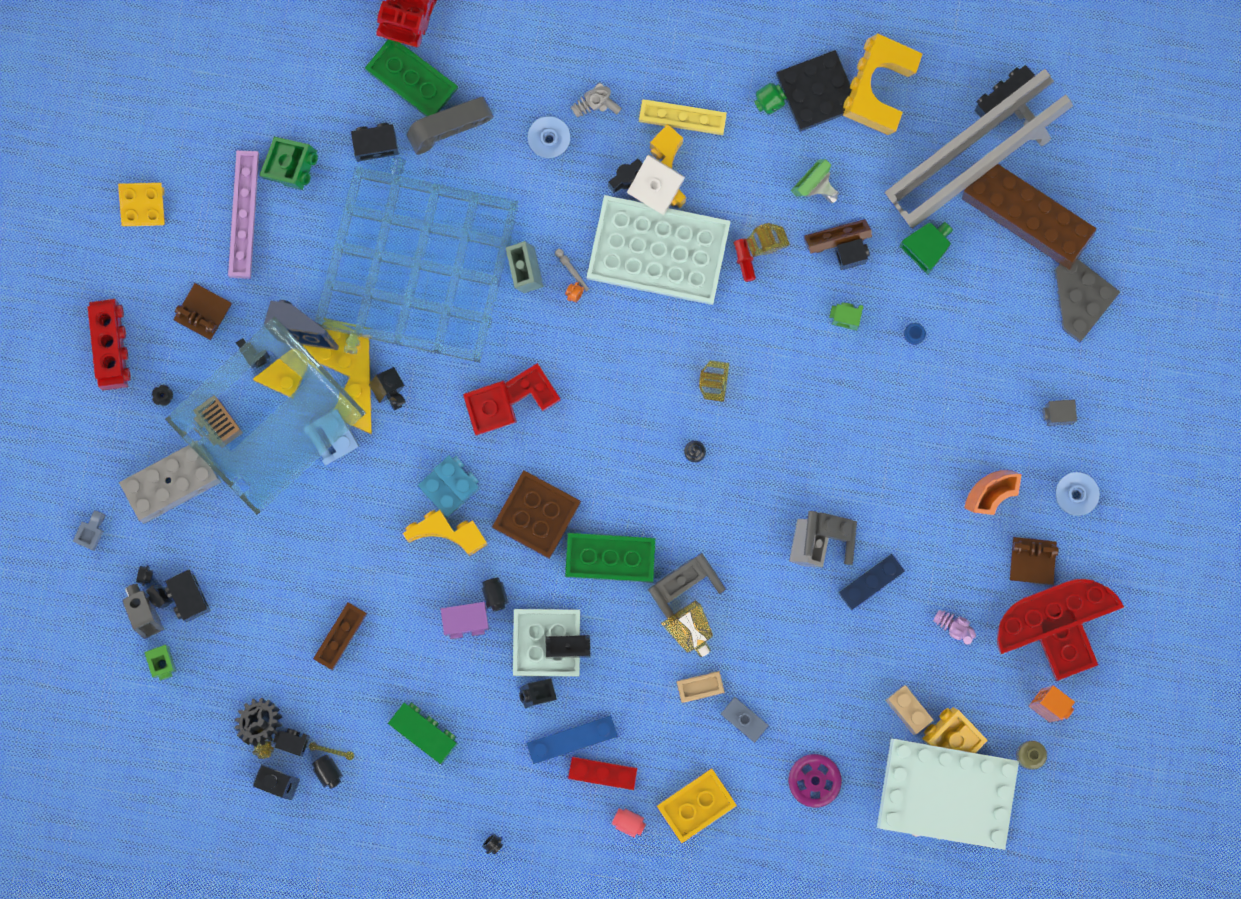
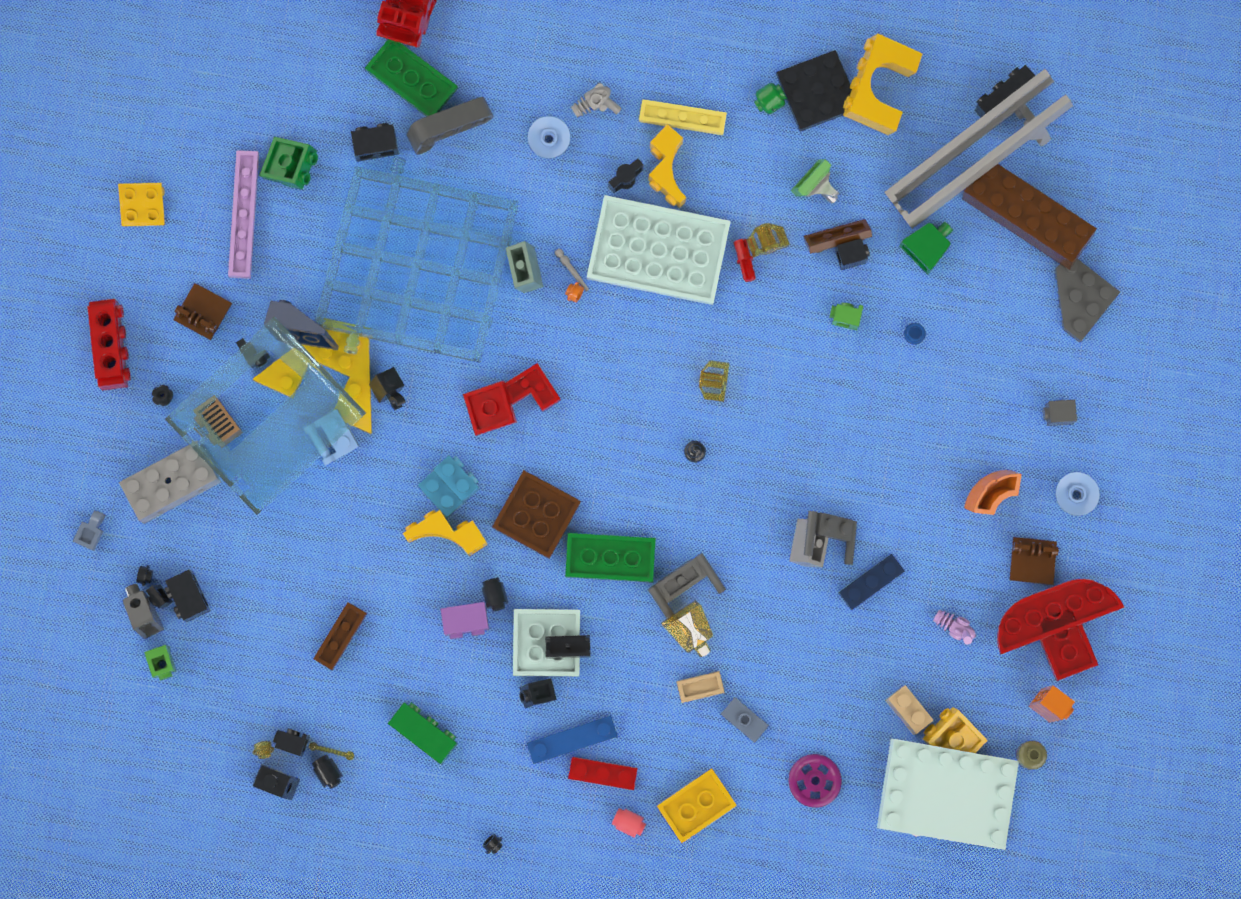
(258, 722): black gear -> none
(656, 184): white plate -> none

